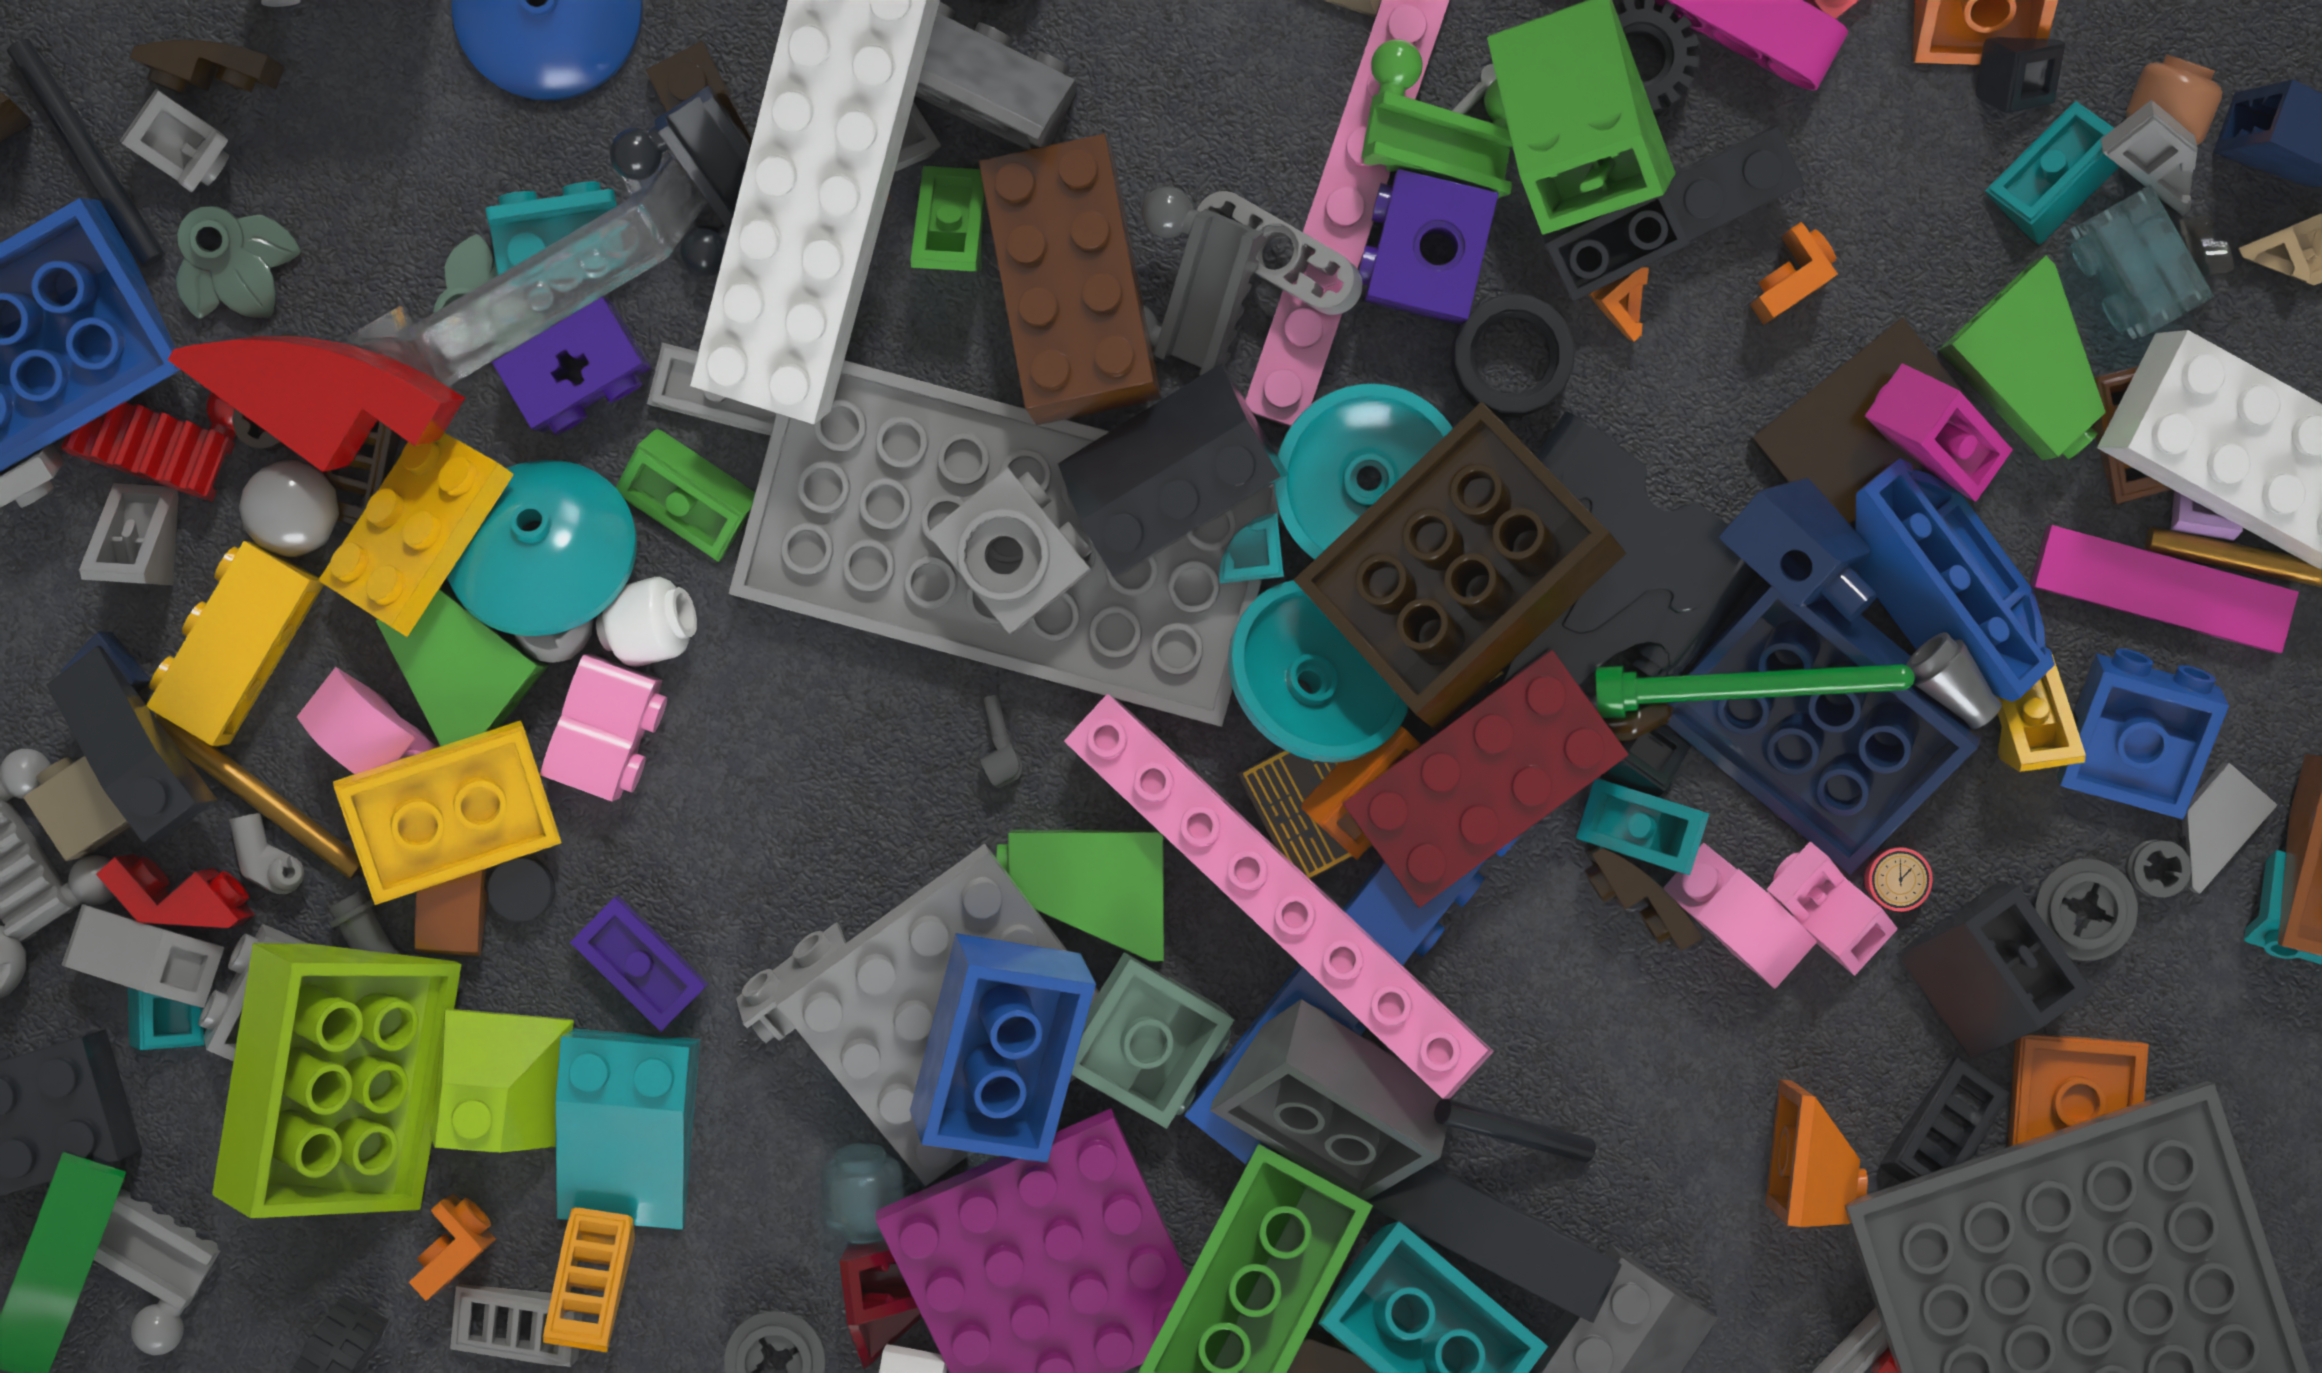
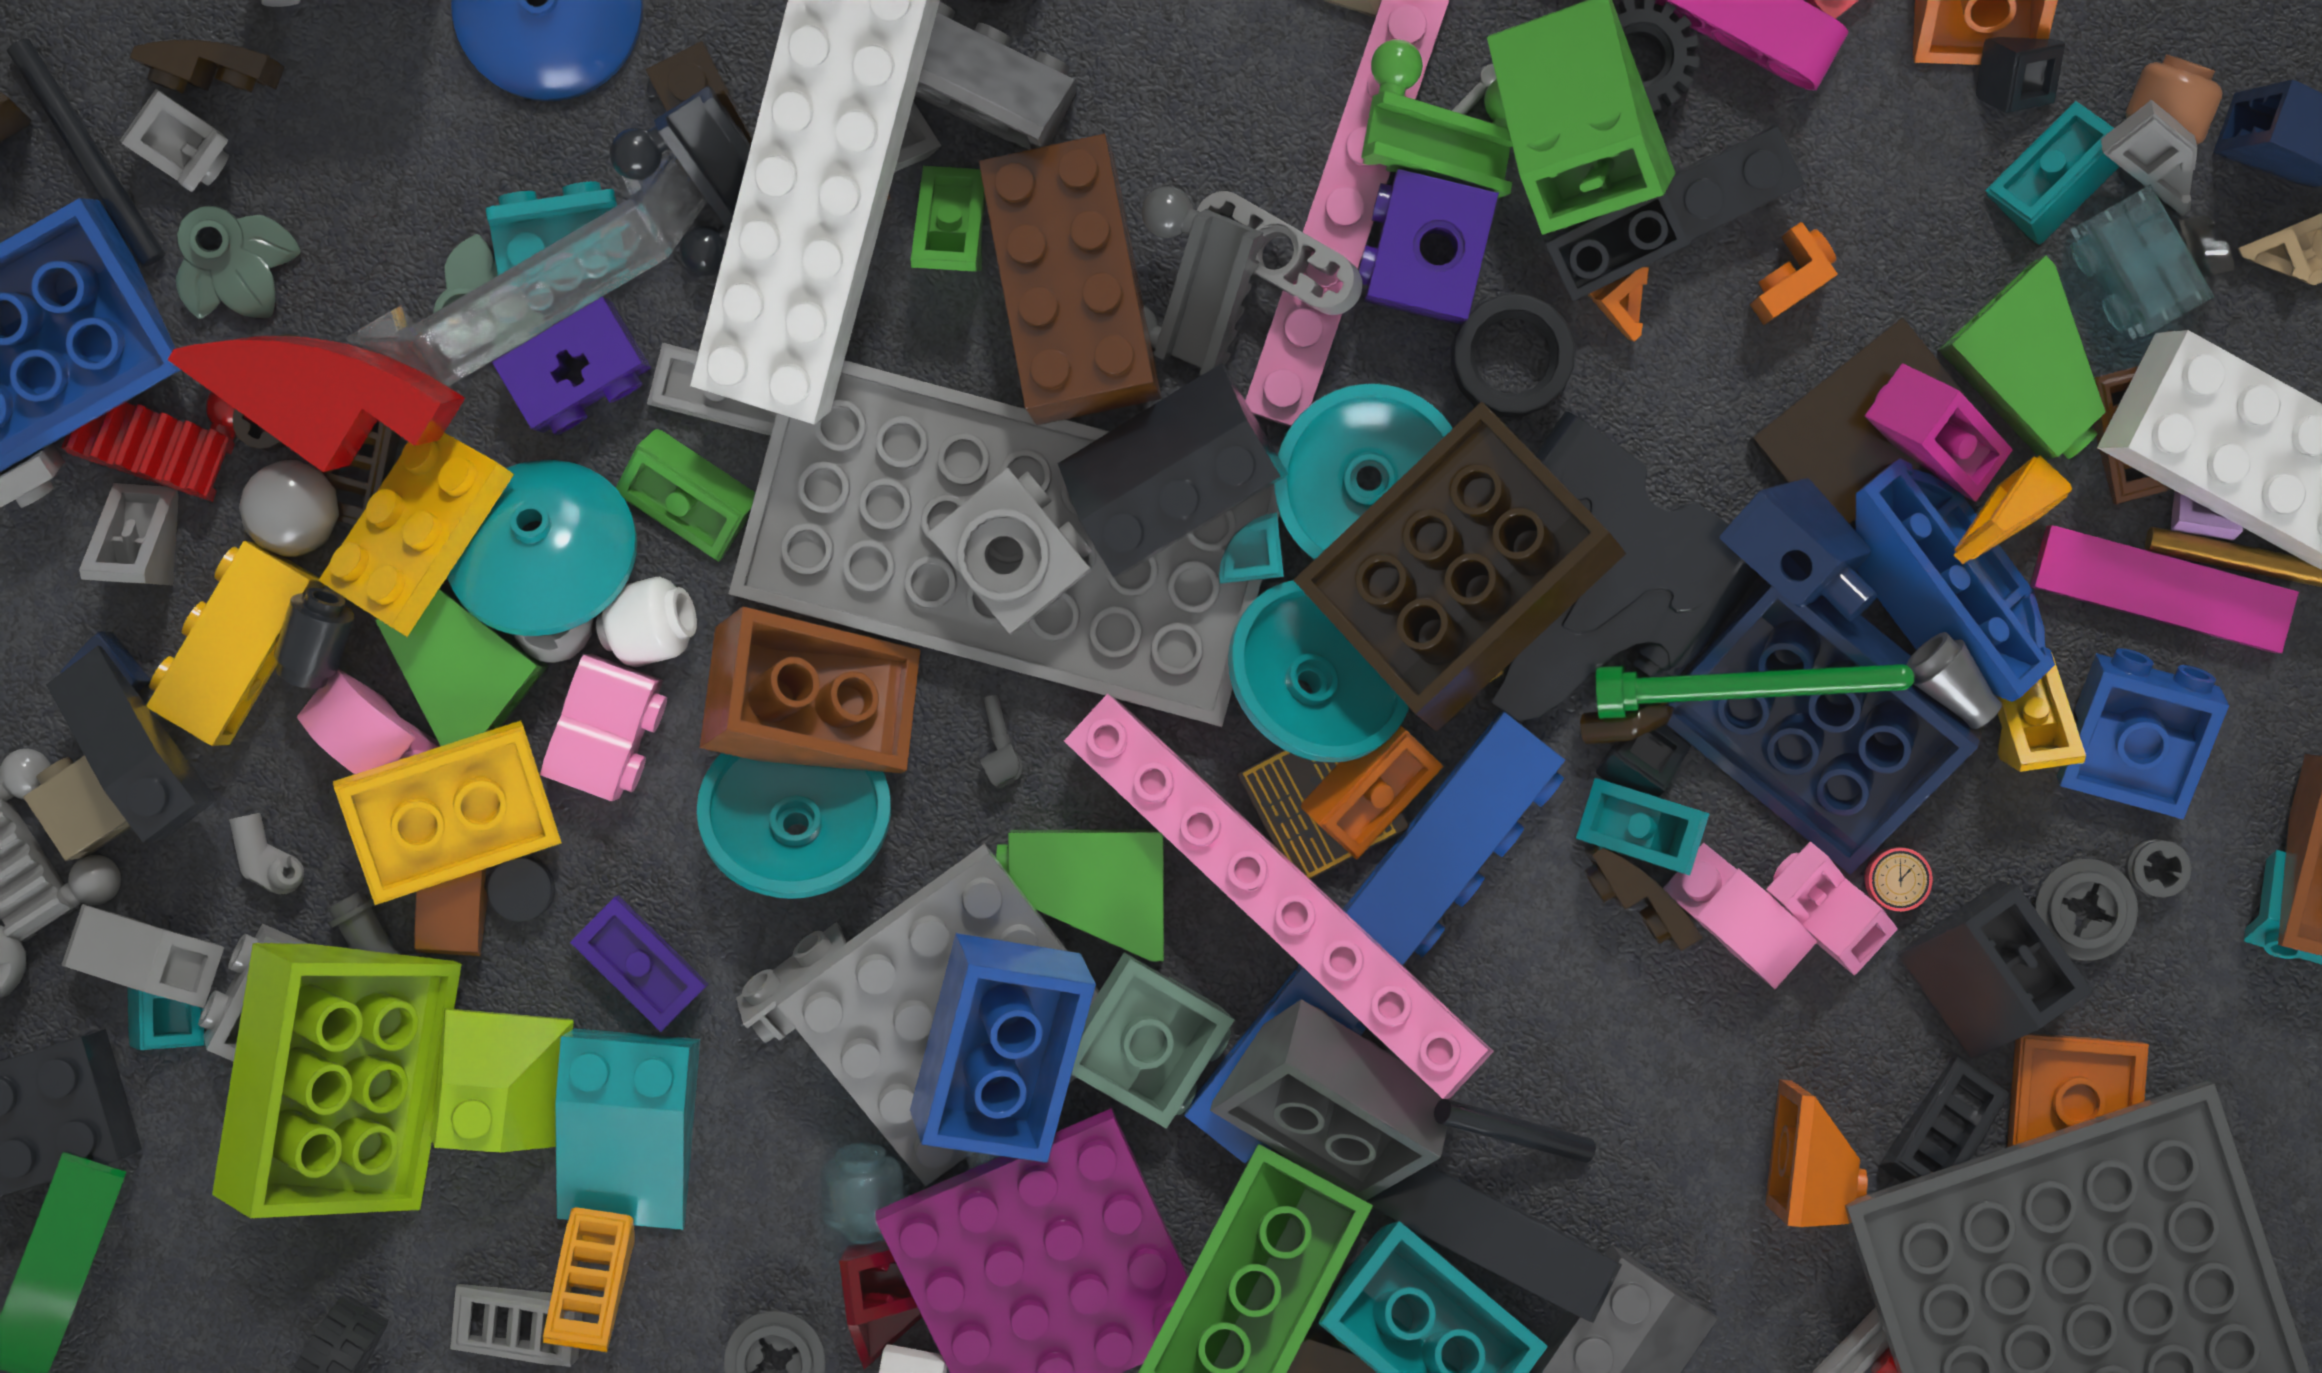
(160, 1260): light grey gear -> none
(201, 900): red slope -> none
(265, 800): pearl gold bar -> none
(313, 638): none -> black brick
(447, 1257): orange bracket -> none
(752, 803): none -> teal dish
(808, 694): none -> dark orange slope
(1485, 778): dark red plate -> none
(2014, 506): none -> light orange slope
(2221, 821): light grey tile -> none

